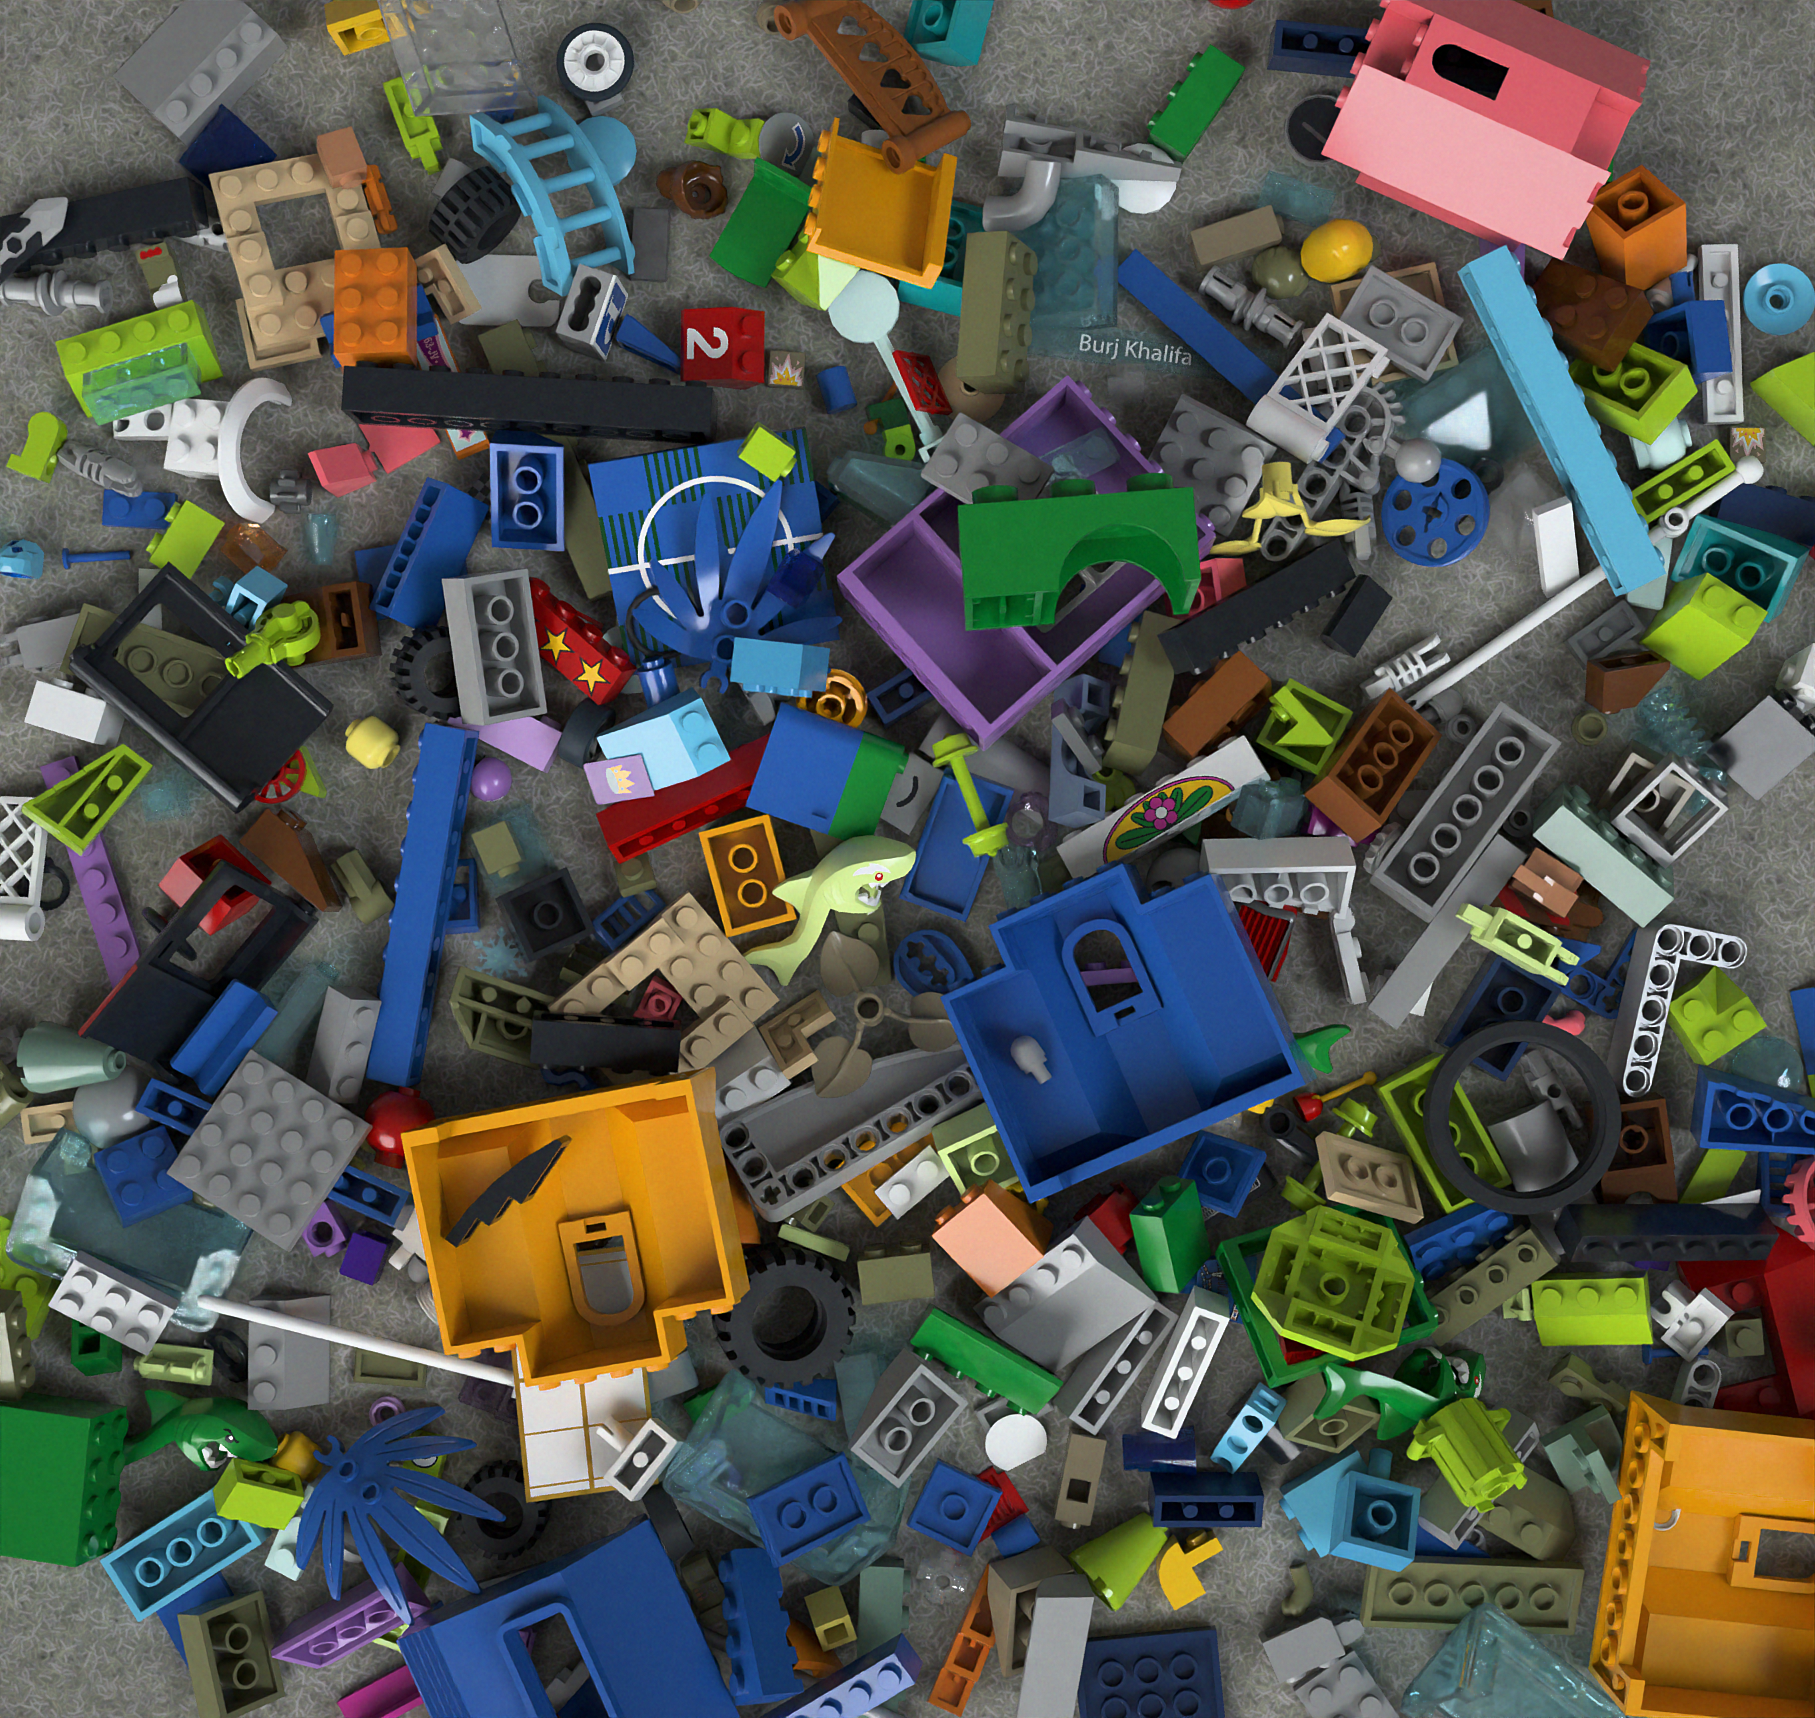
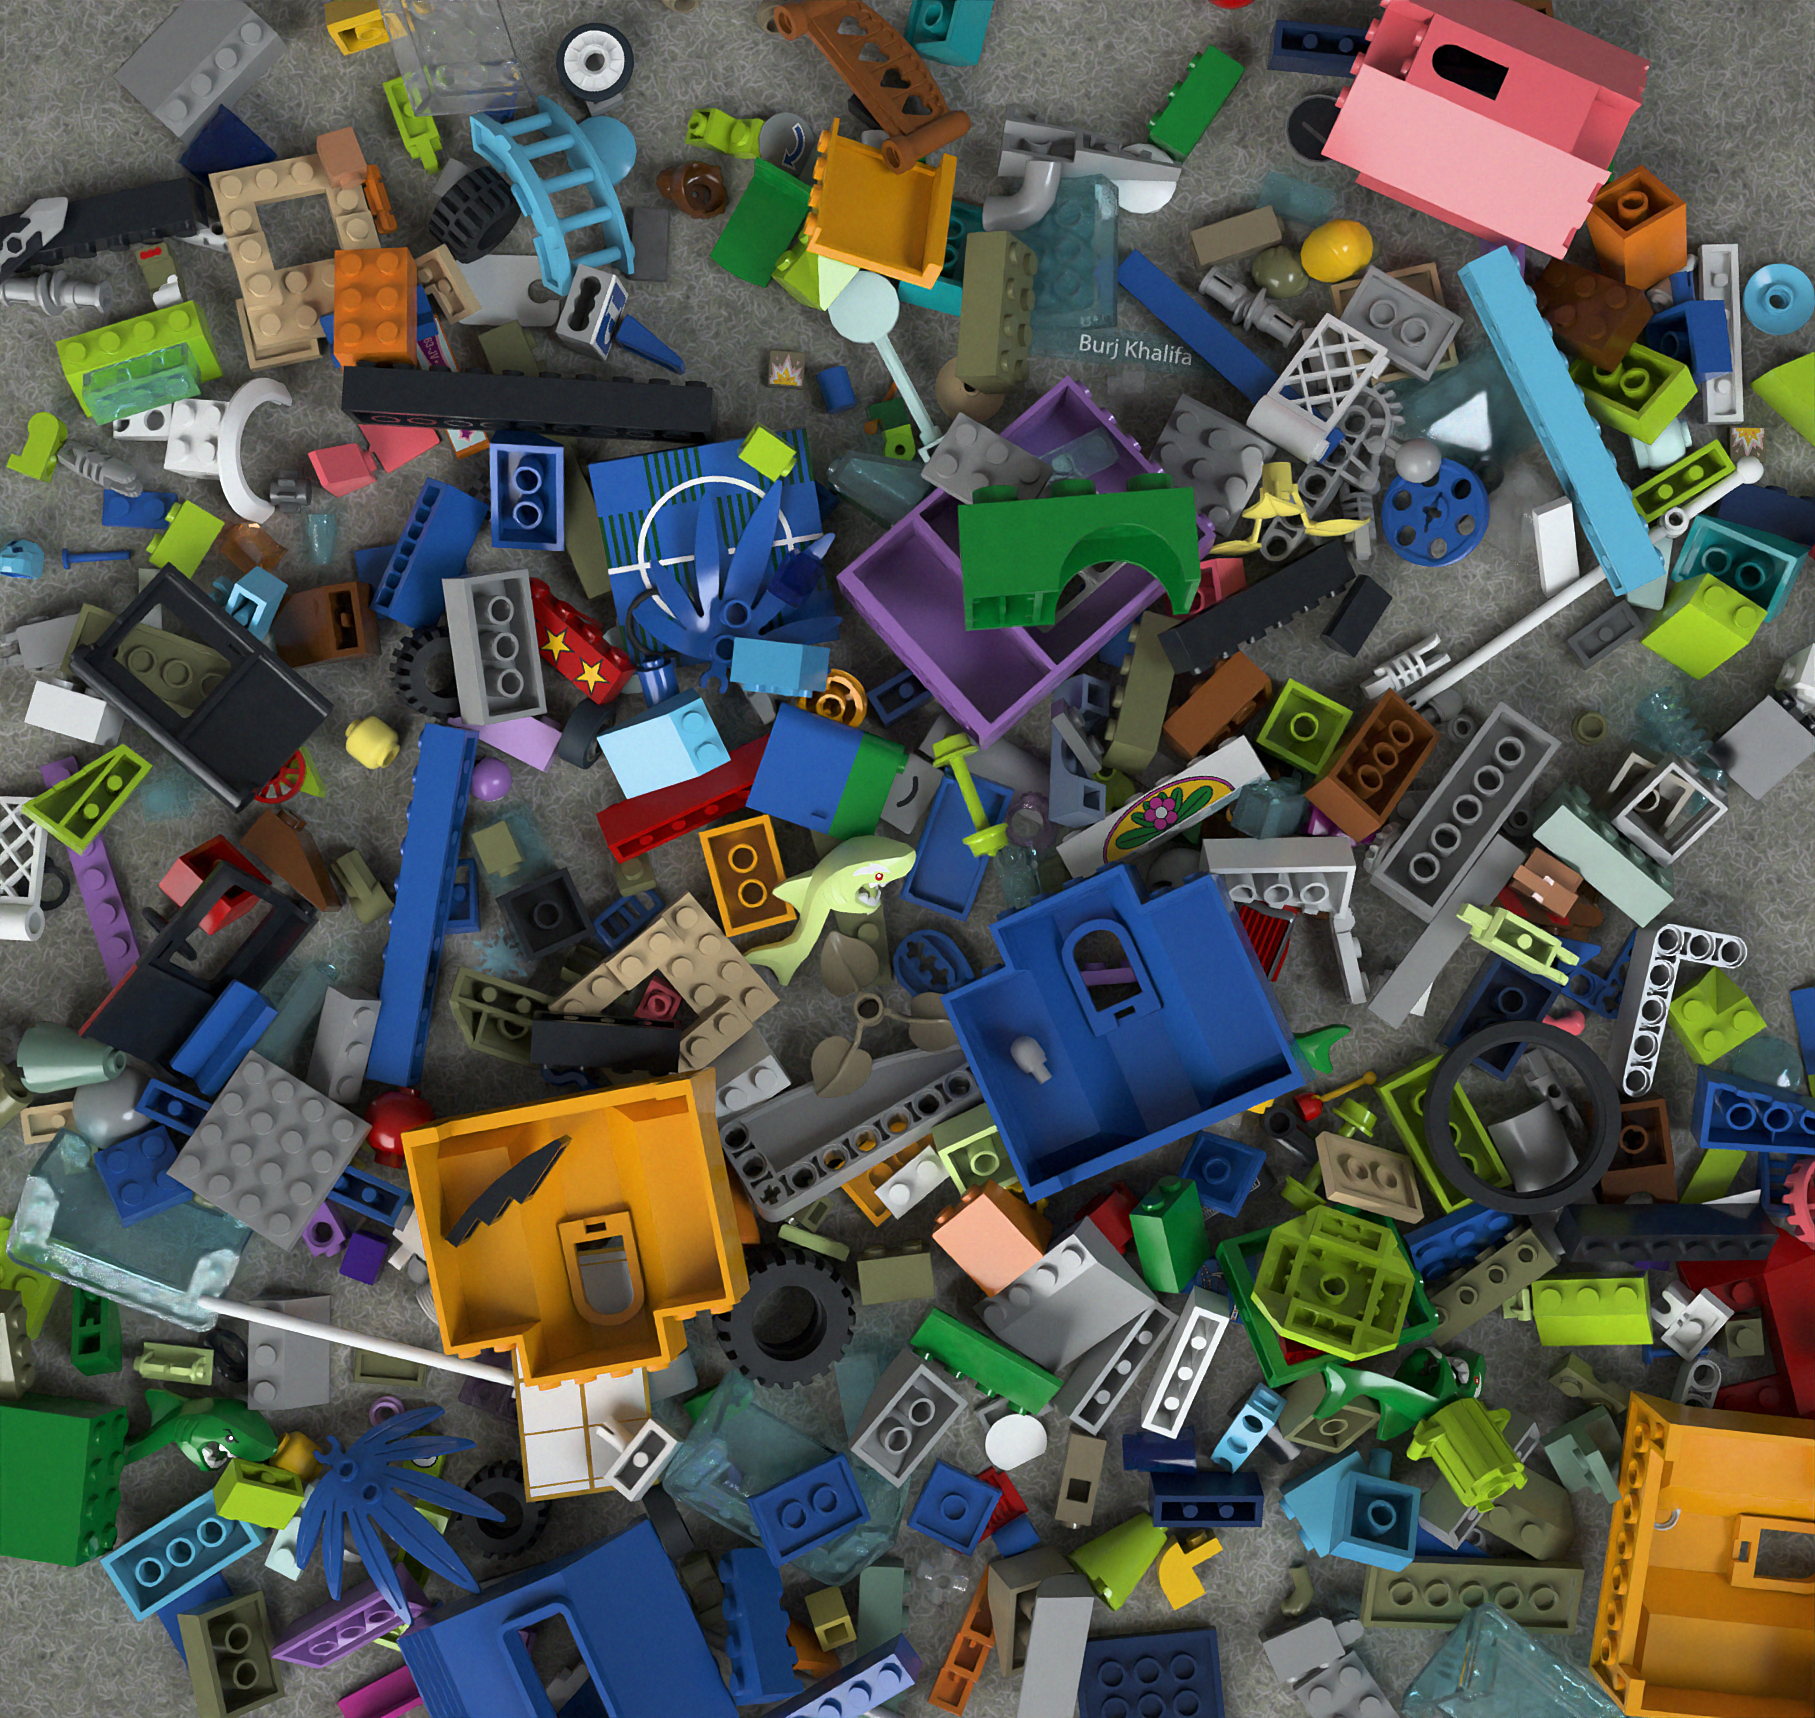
(113, 1303): light grey plate -> none
(278, 638): lime pin -> none
(618, 779): sticker -> none
(723, 346): red slope -> none
(789, 1032): tan plate -> none
(813, 1399): blue slope -> none
(927, 372): red window -> none
(1305, 729): lime slope -> none
(1622, 679): reddish brown slope -> none

